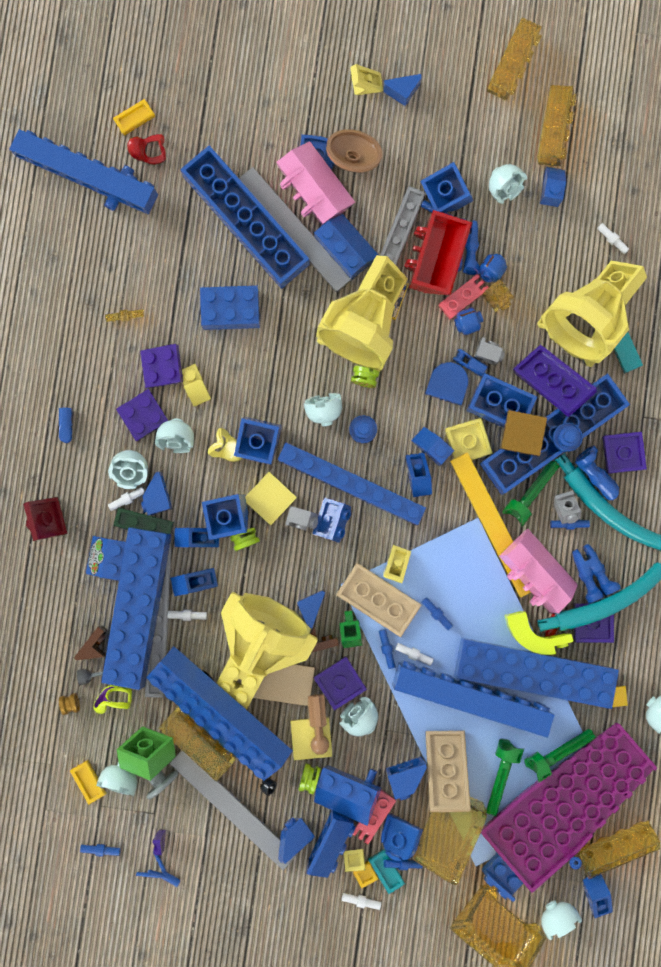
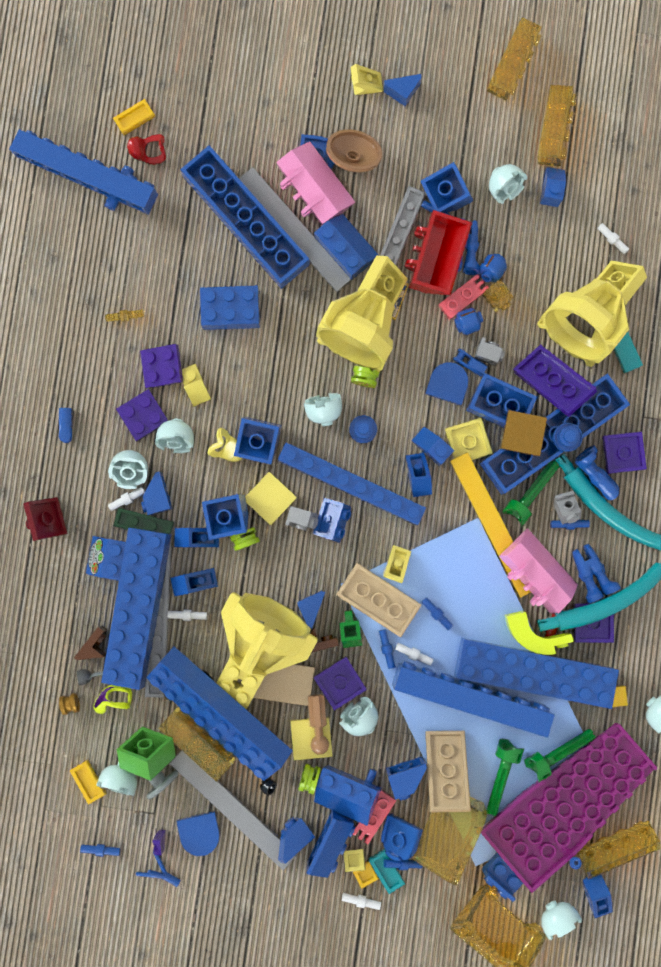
(199, 833): none -> blue tile

